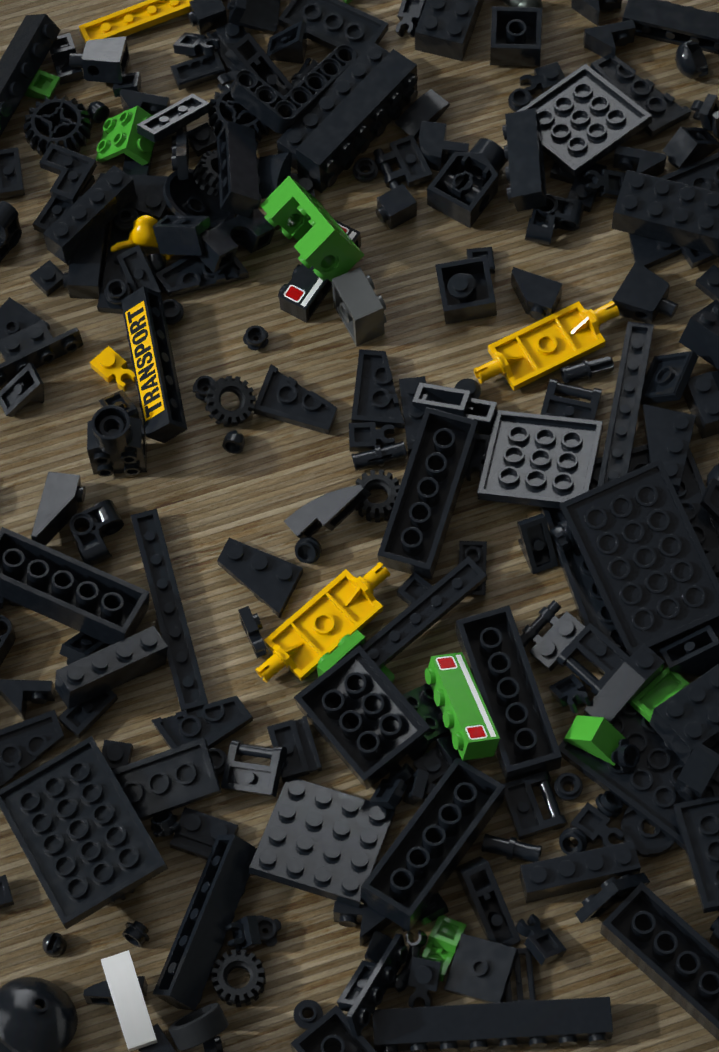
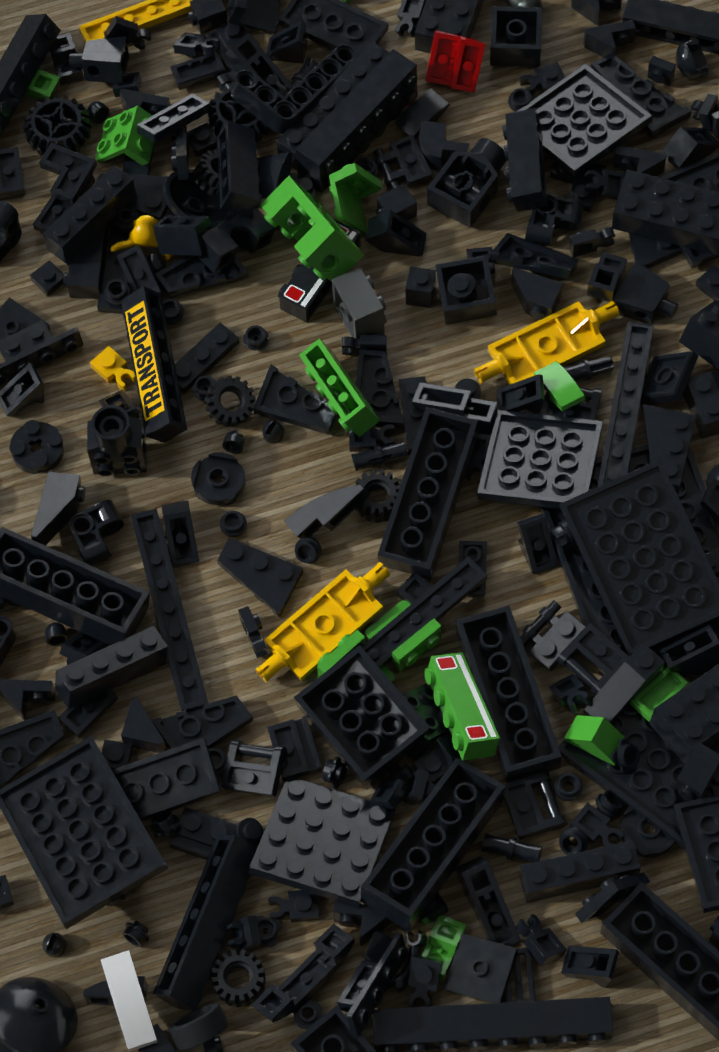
(33, 433): none -> black plate
(56, 634): none -> black hinge
(122, 27): none -> black plate
(140, 730): none -> black slope
(180, 533): none -> black slope
(204, 355): none -> black plate
(223, 492): none -> black plate
(233, 523): none -> black plate
(250, 831): none -> black plate
(276, 434): none -> black hinge
(300, 906): none -> black plate
(308, 978): none -> black slope
(334, 772): none -> black plate
(339, 388): none -> bright green brick
(348, 189): none -> bright green bracket
(366, 342): none -> black plate
(395, 234): none -> black slope
(415, 646): none -> bright green bracket
(420, 287): none -> black brick
(455, 61): none -> red slope
(522, 395): none -> black slope
(529, 256): none -> black wing
(560, 386): none -> bright green slope
(588, 241): none -> black plate
(590, 963): none -> black slope
(606, 277): none -> black brick
(661, 71): none -> black plate

